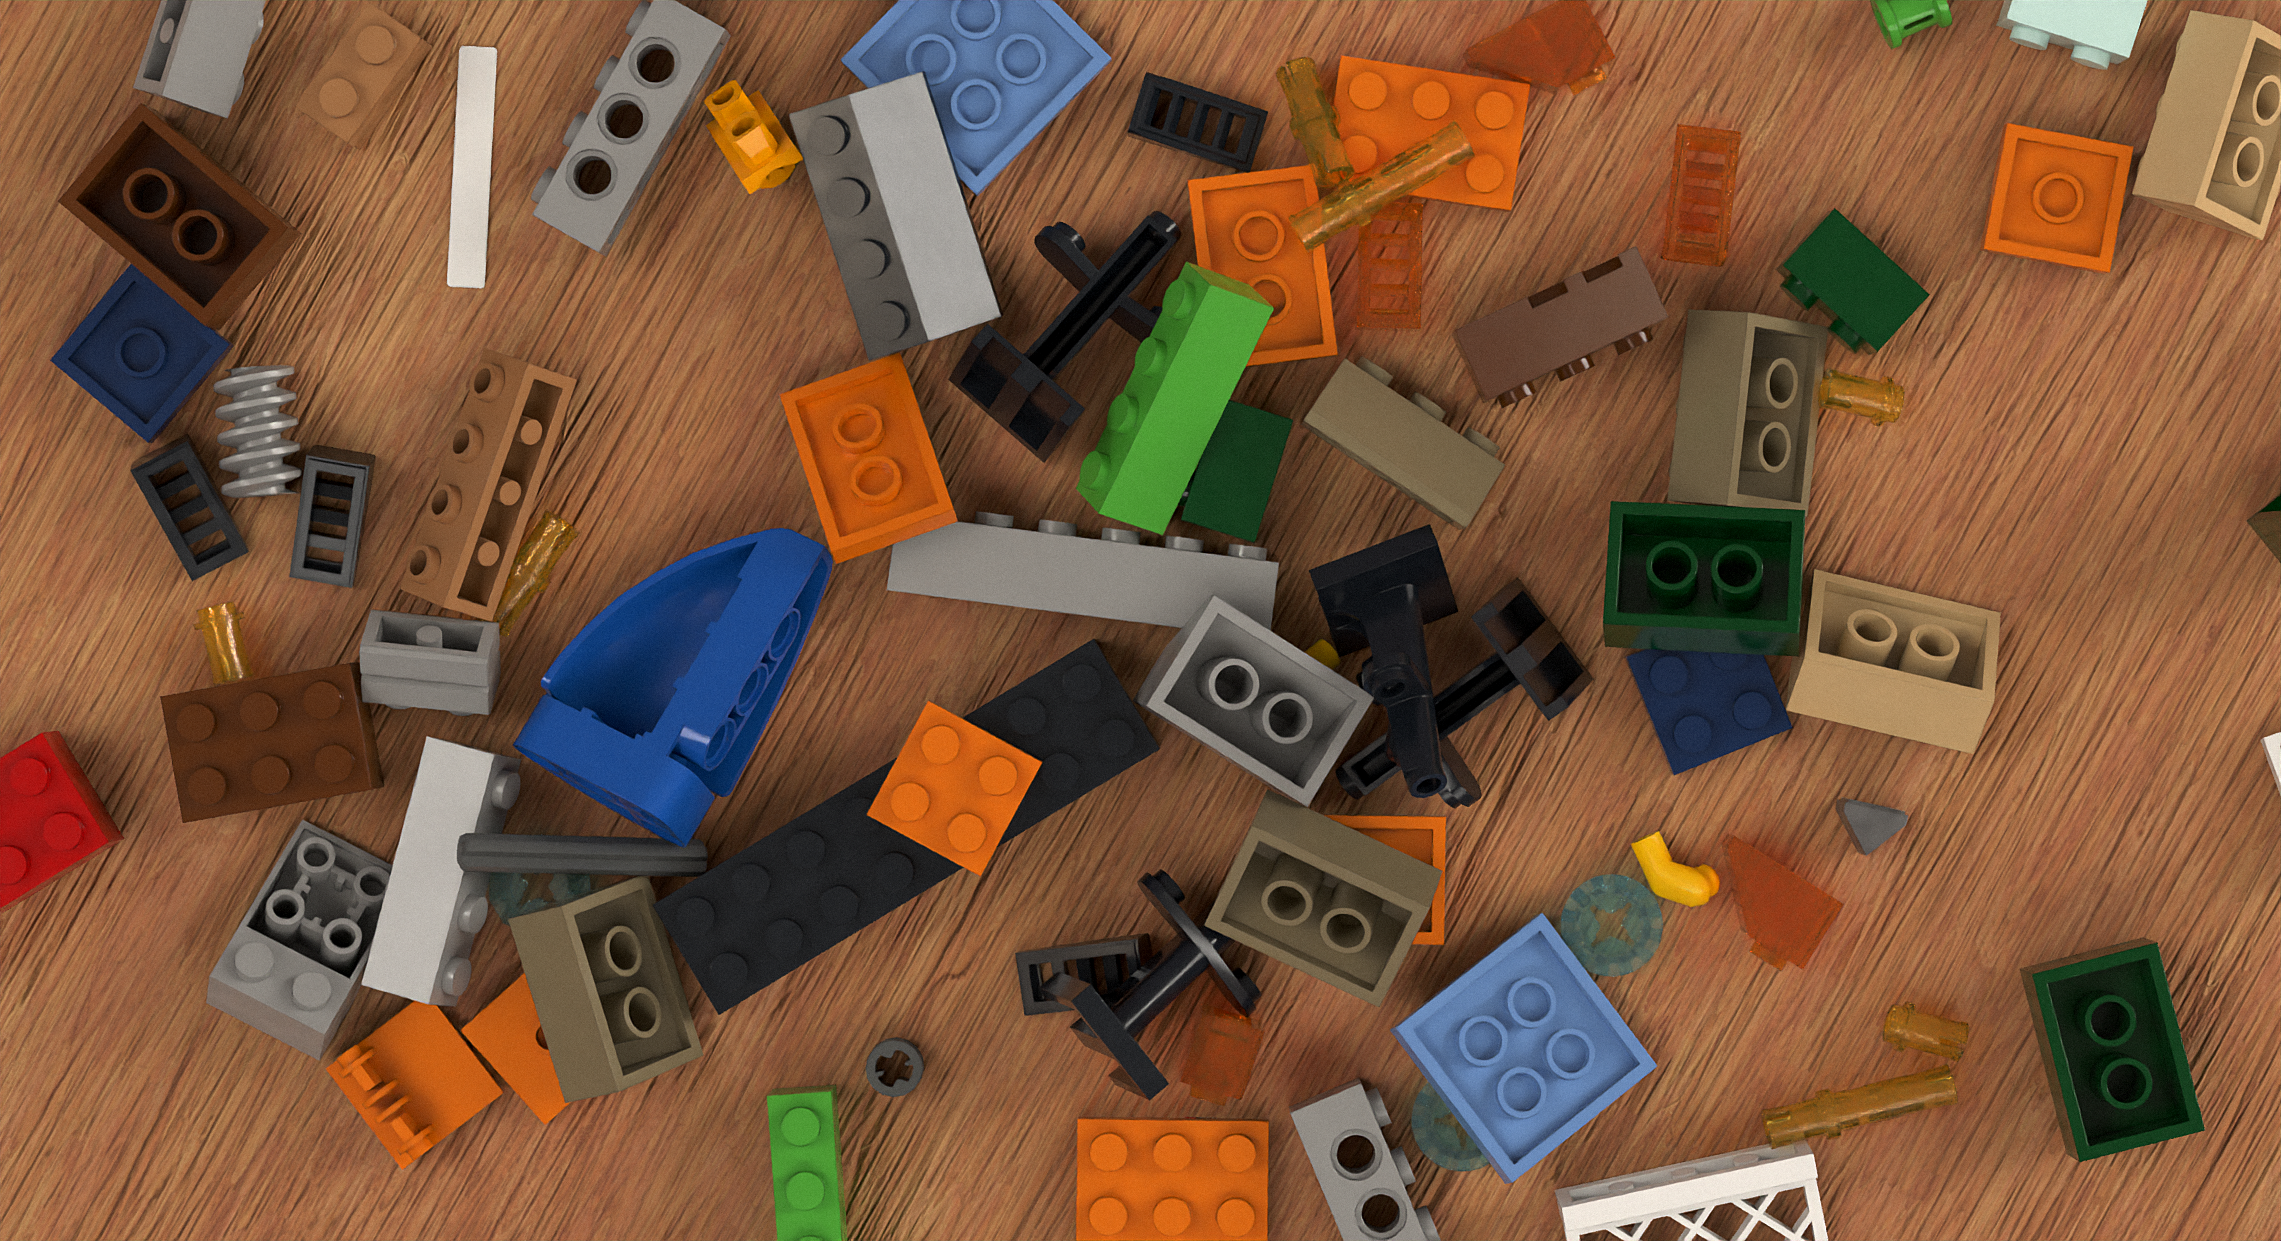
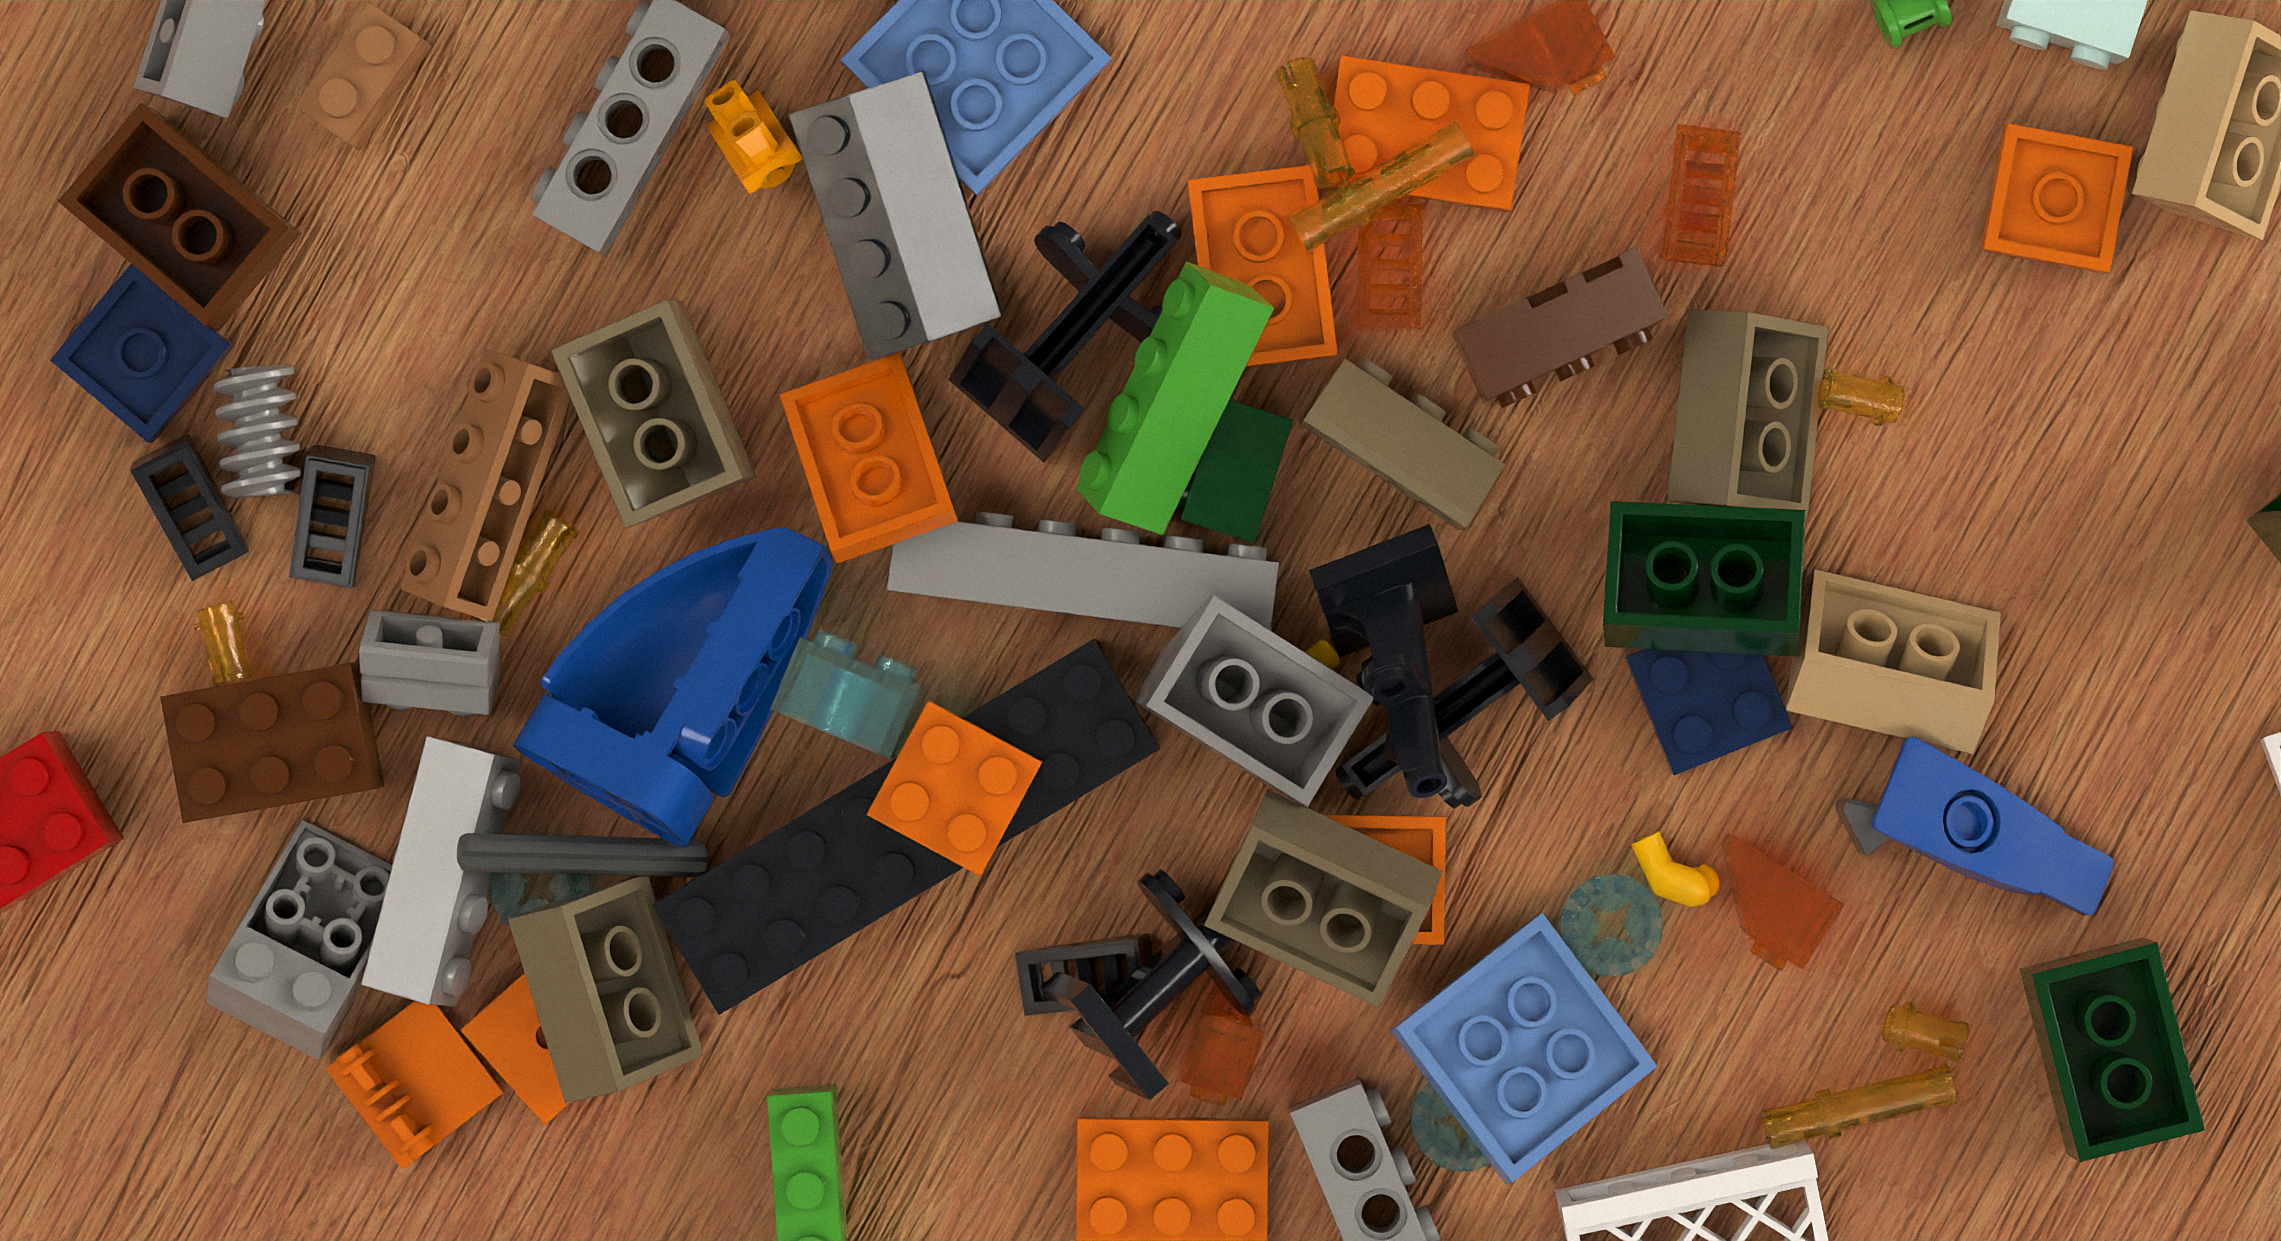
(472, 167): white sticker -> none
(653, 413): none -> dark tan slope
(849, 694): none -> clear light blue brick
(902, 1084): dark grey bush -> none
(1141, 128): black slope -> none
(1850, 284): dark green brick -> none
(1985, 831): none -> blue piece

